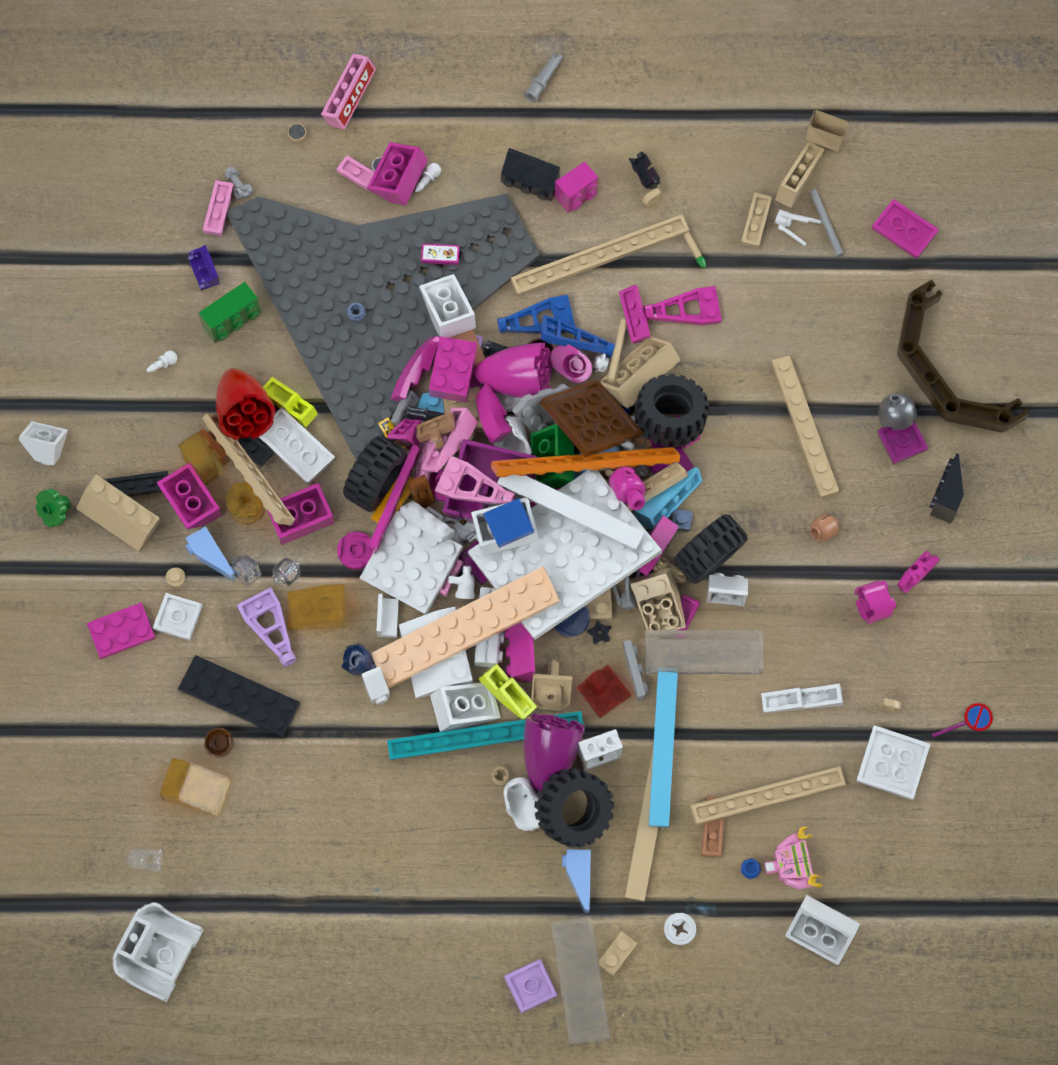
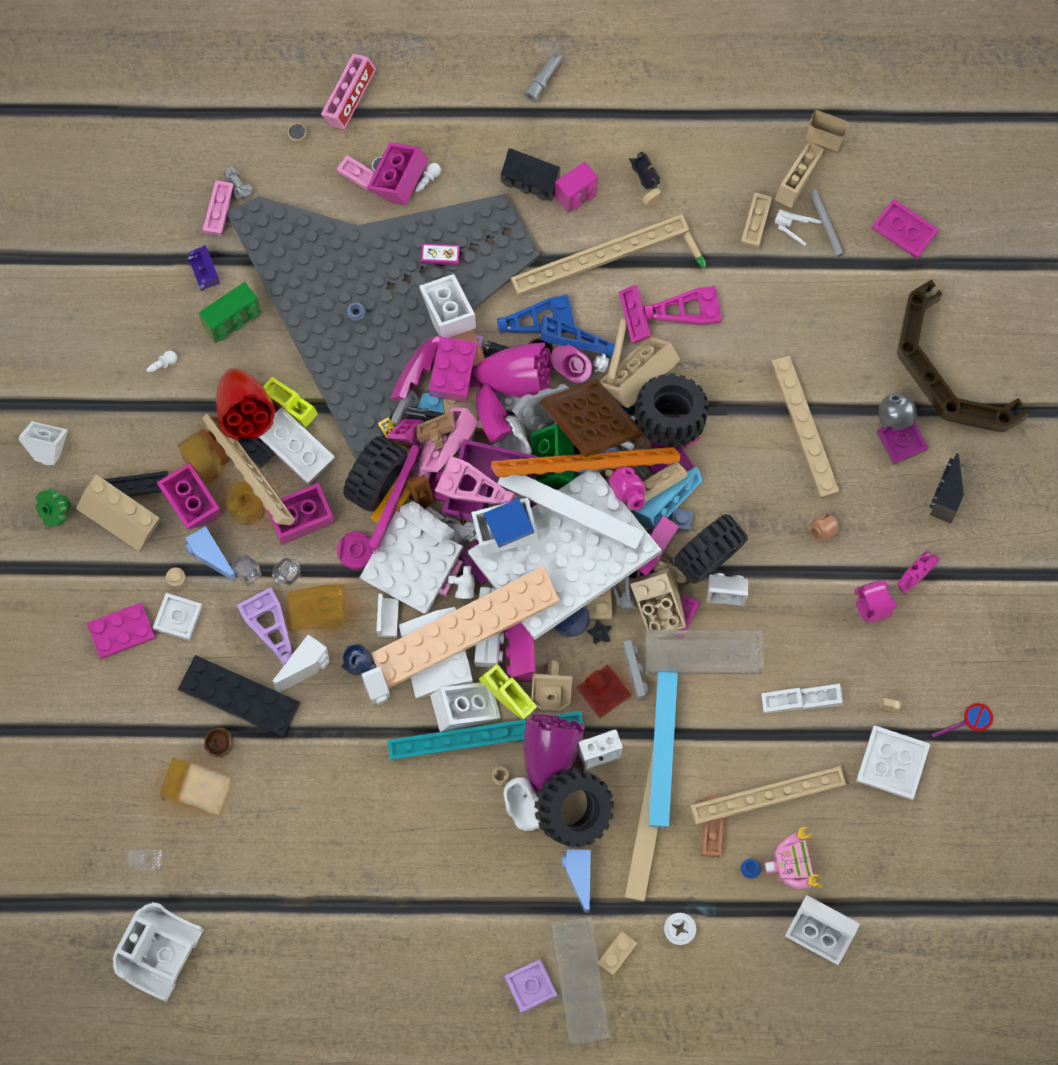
(304, 663): none -> white slope

